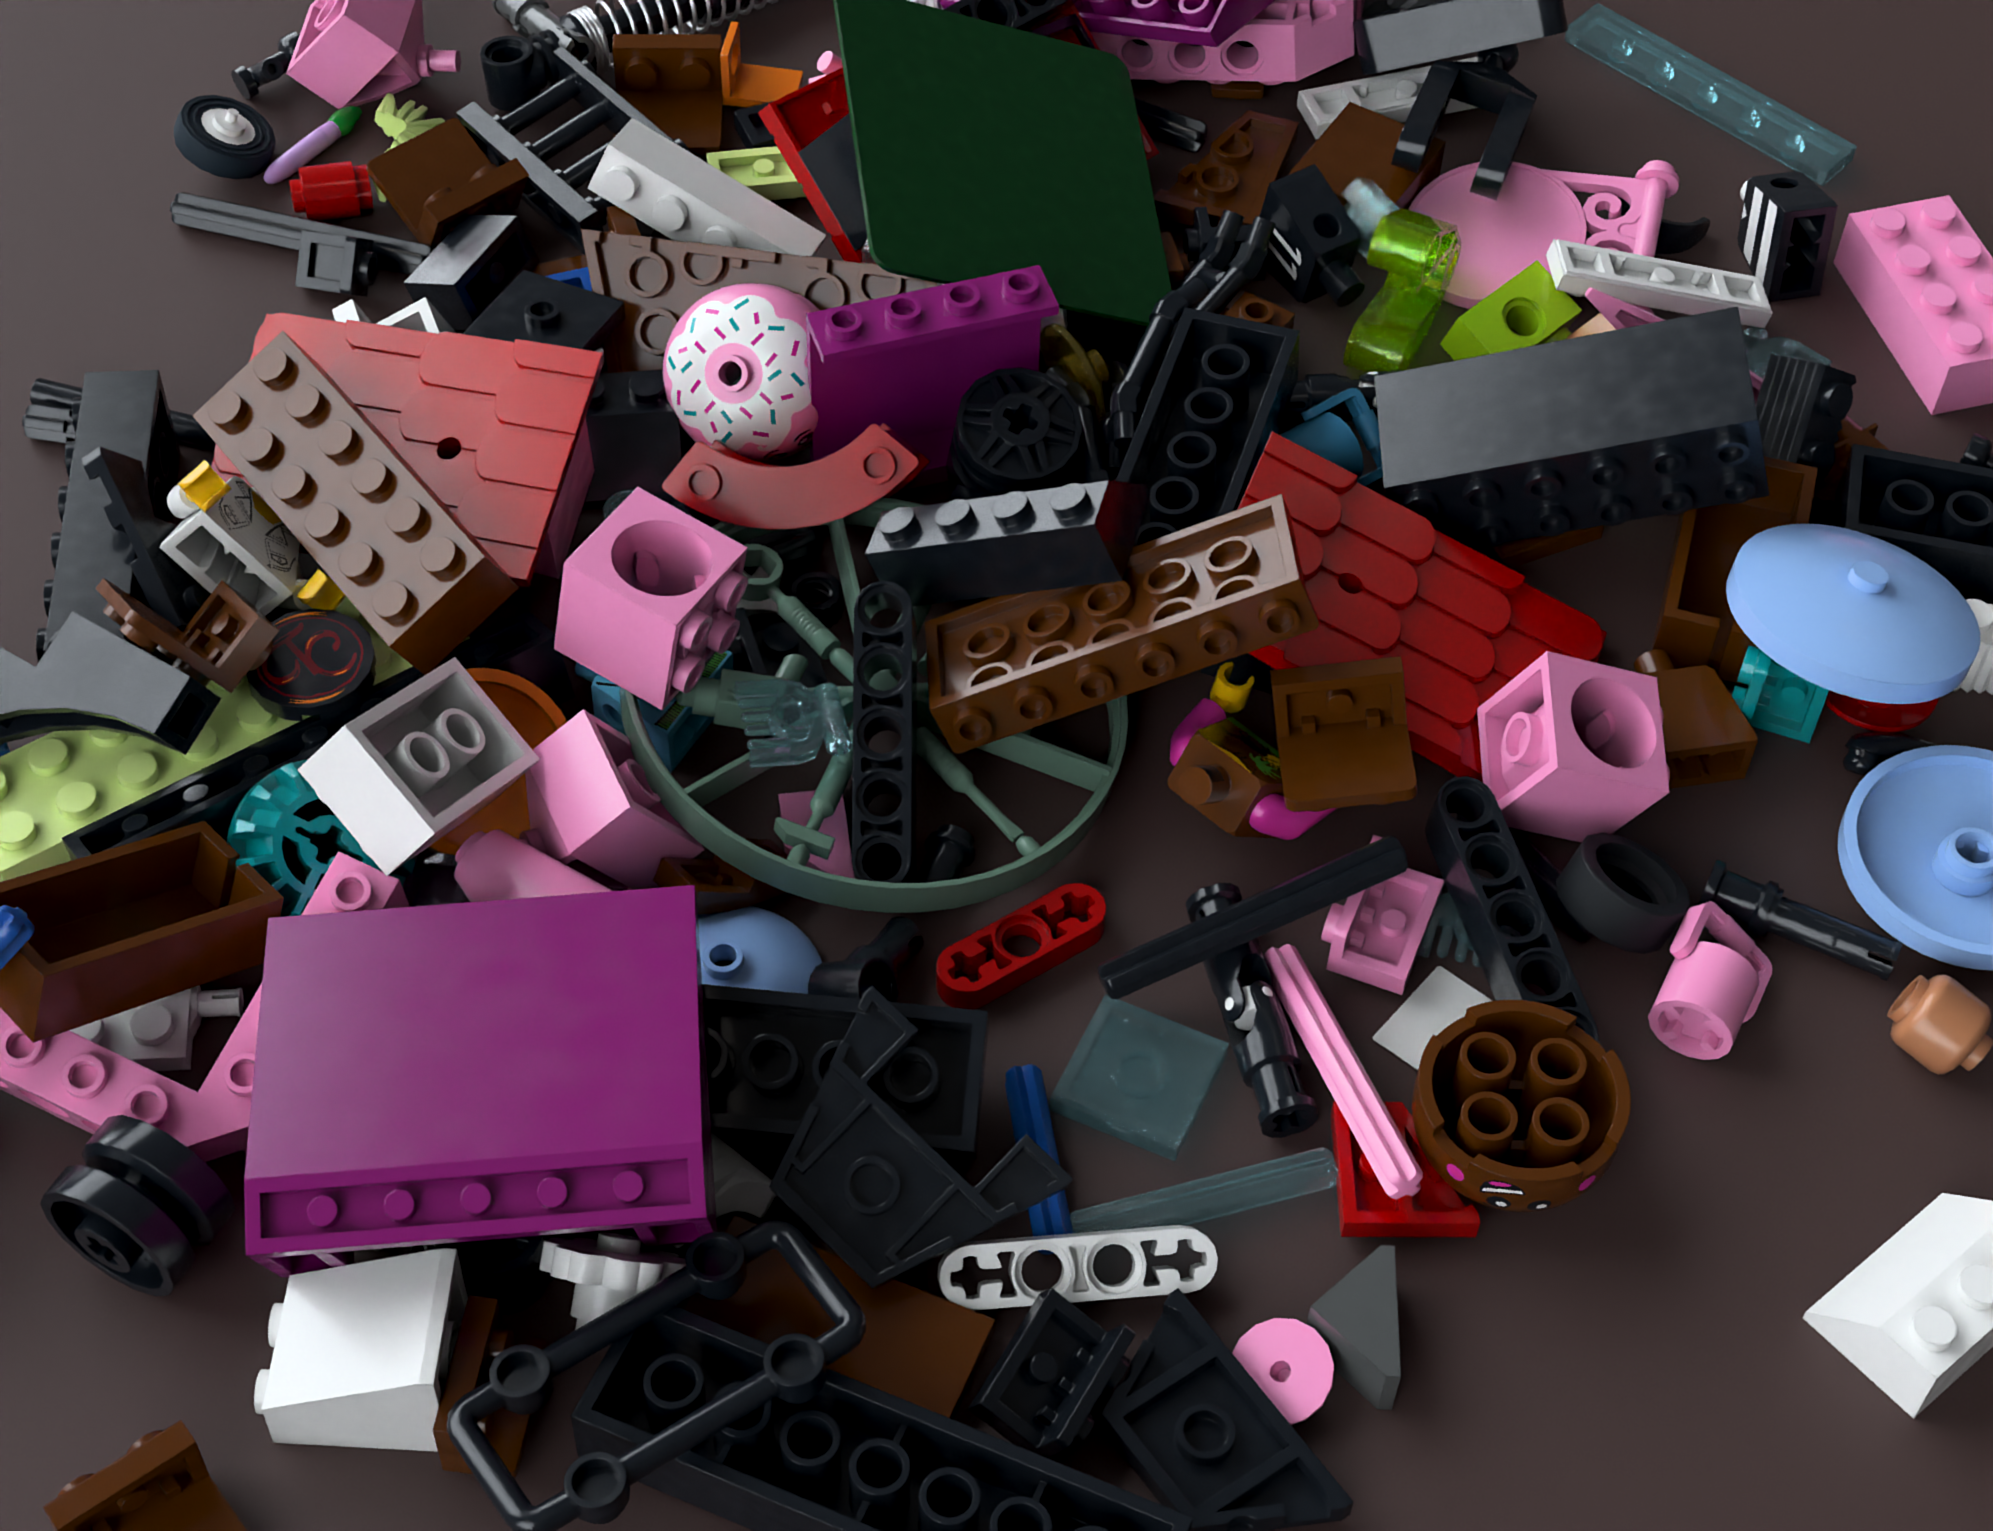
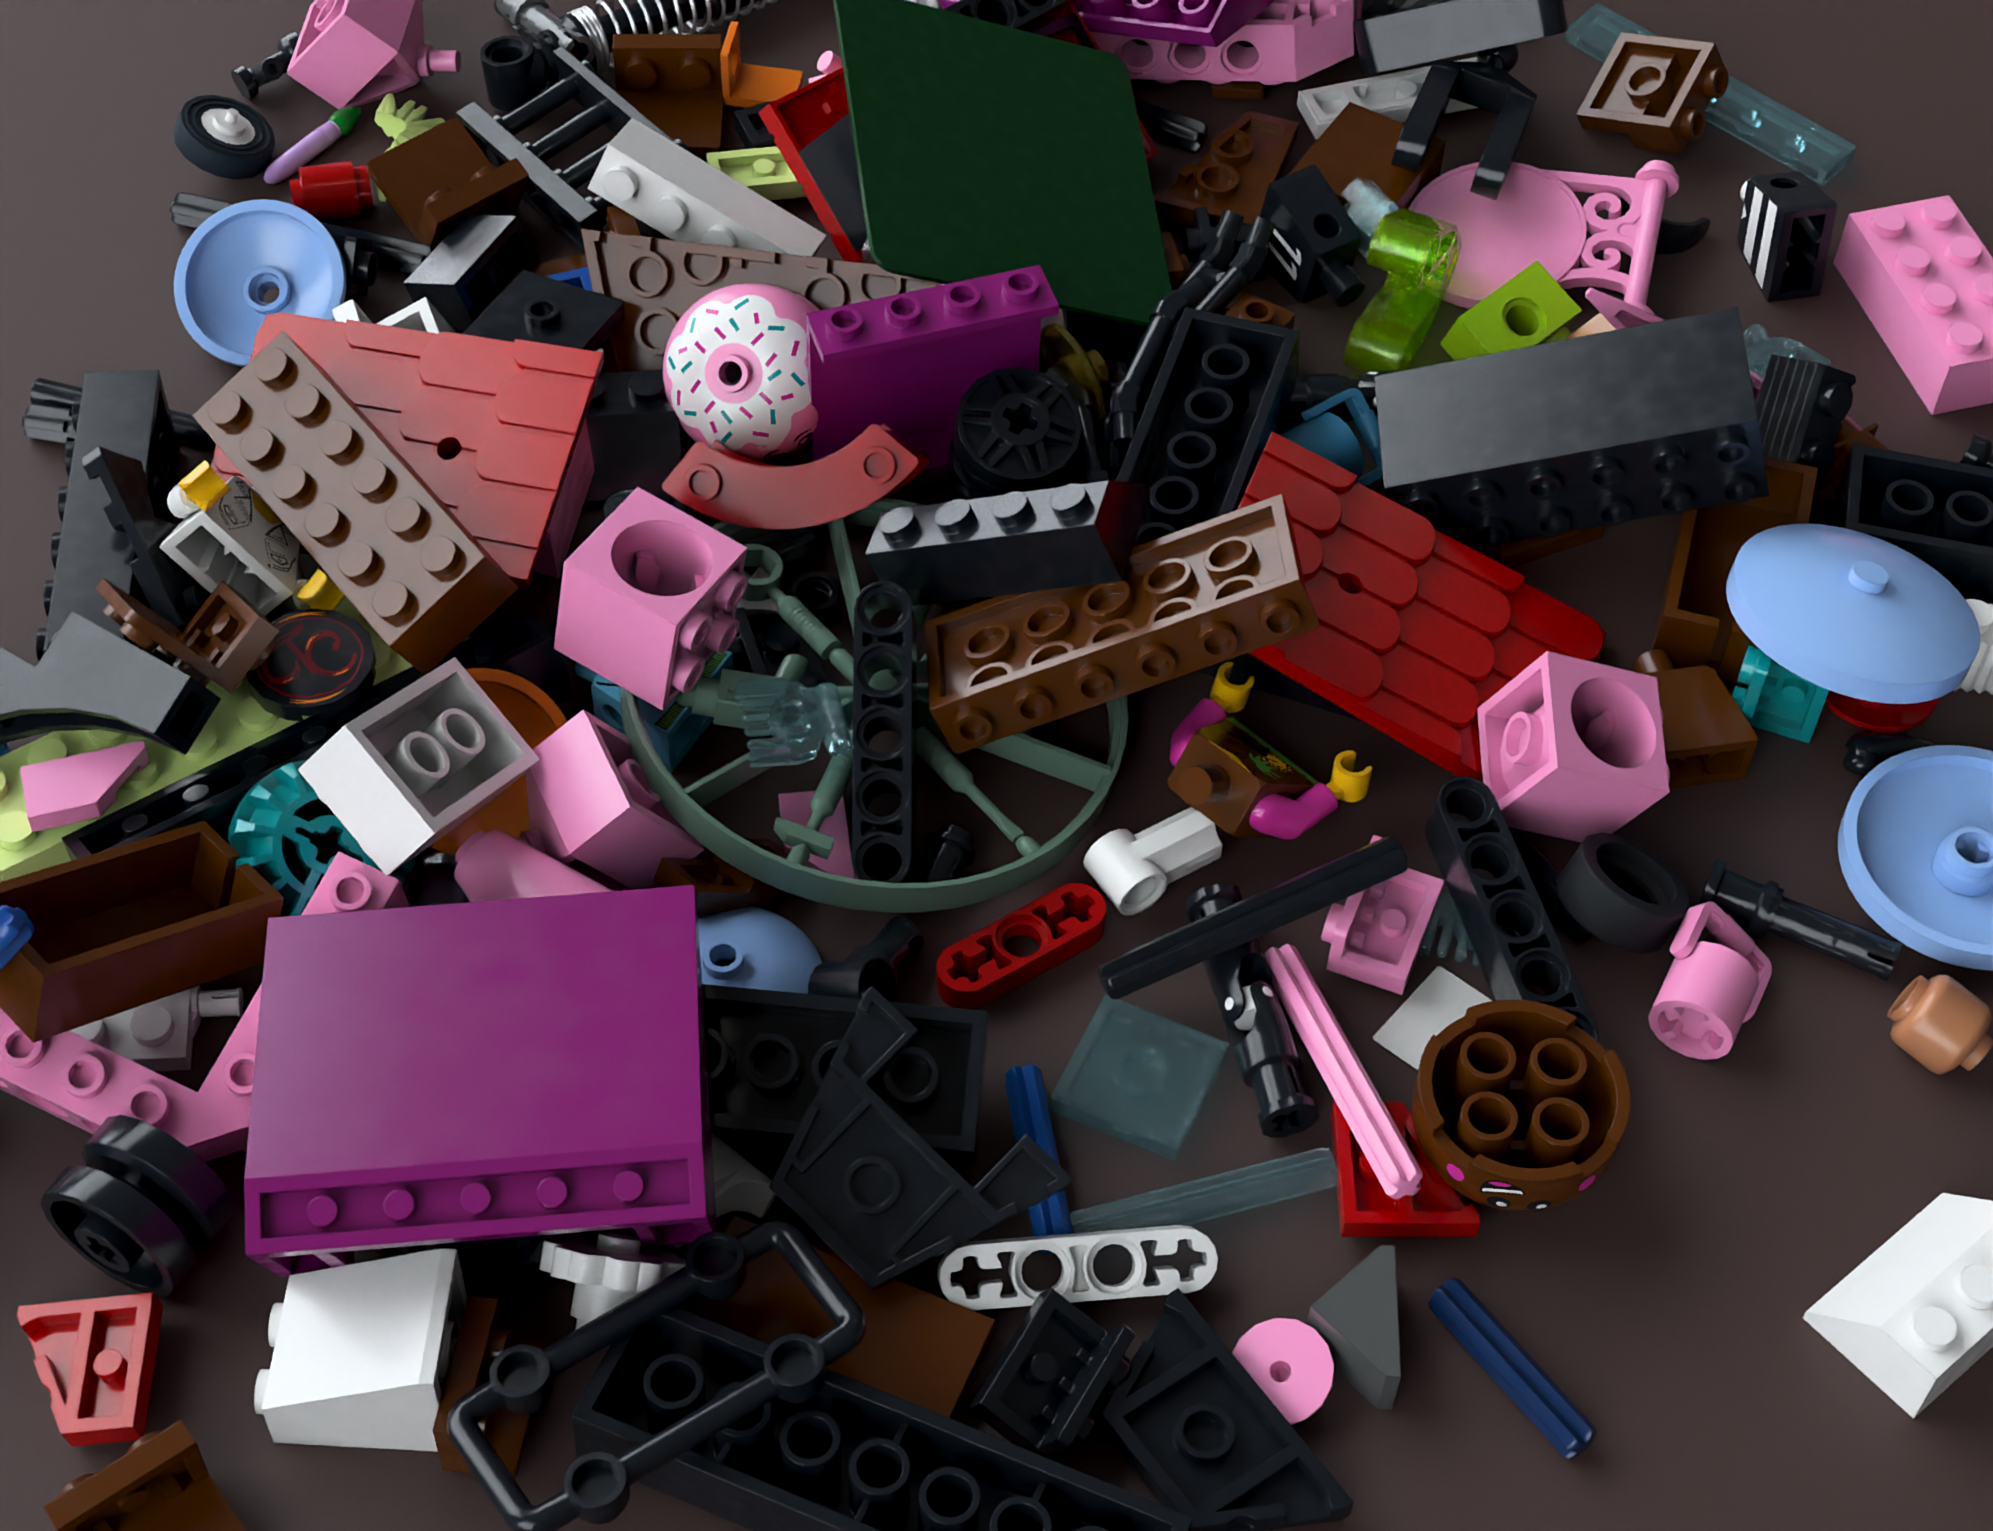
(78, 785): none -> bright pink tile
(96, 1363): none -> wing
(241, 257): none -> light blue dish
(1140, 866): none -> white piece
(1343, 735): reddish brown bracket -> none
(1512, 1368): none -> dark blue axle
(1655, 91): none -> reddish brown plate
(1656, 282): white plate -> none

